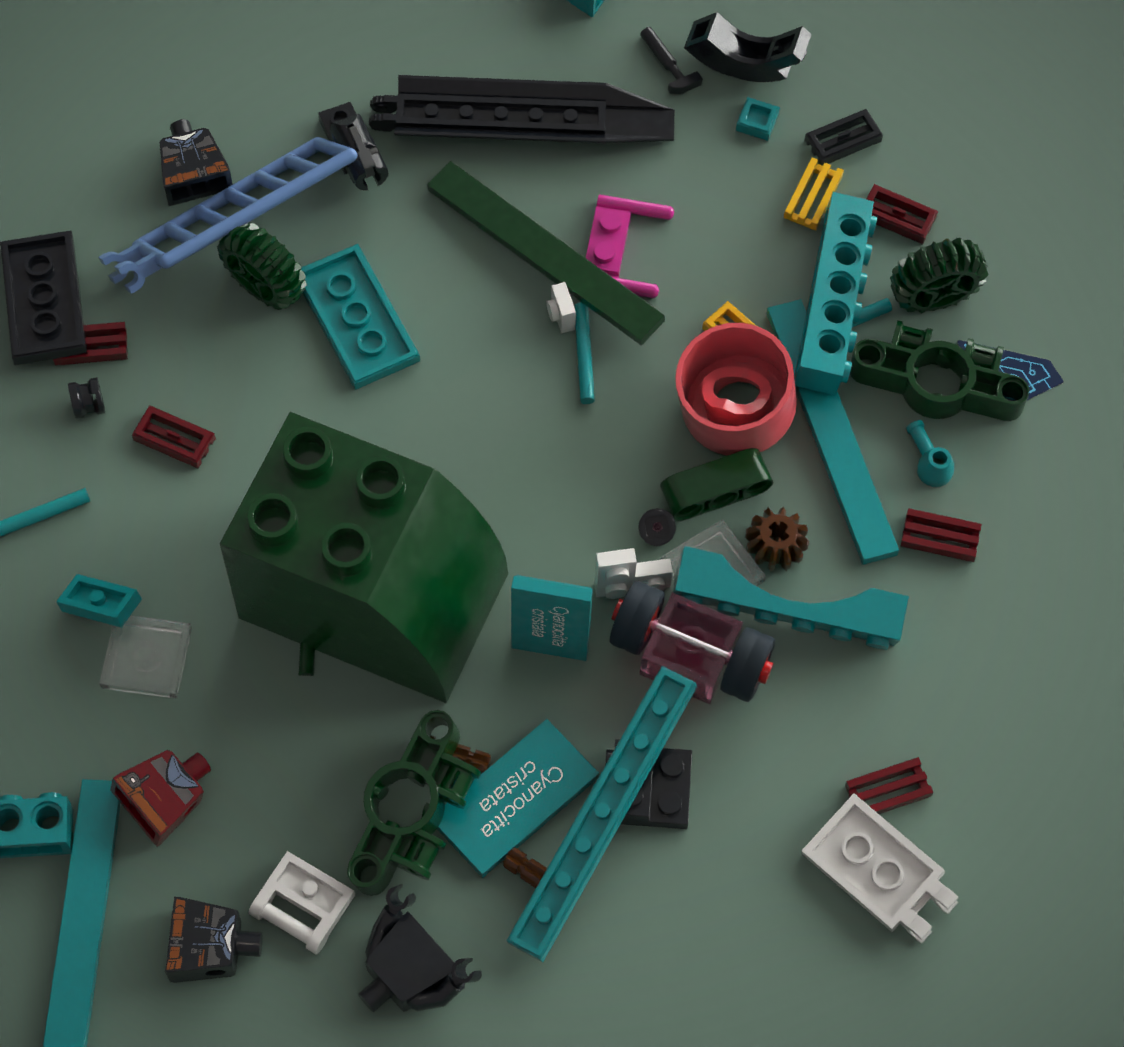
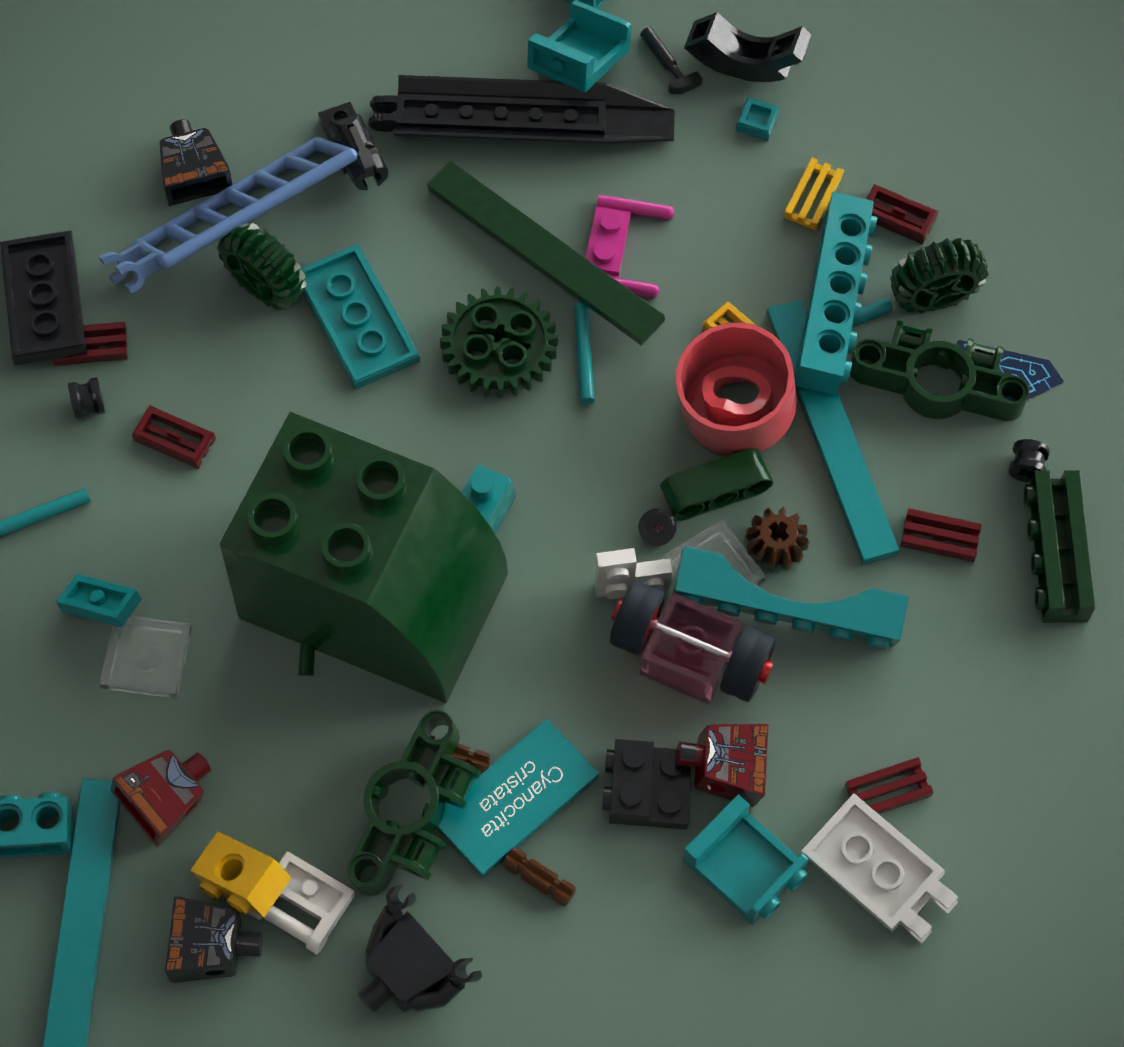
(240, 875): none -> yellow brick
(490, 494): none -> teal torso
(491, 369): none -> dark green gear
(550, 617): teal tile -> none
(561, 308): white plate -> none
(581, 47): none -> teal panel
(601, 814): teal tile -> none
(728, 760): none -> torso
(745, 862): none -> teal panel
(846, 142): black tile -> none
(927, 470): teal bar -> none
(1028, 458): none -> black wheel
(1060, 547): none -> dark green brick

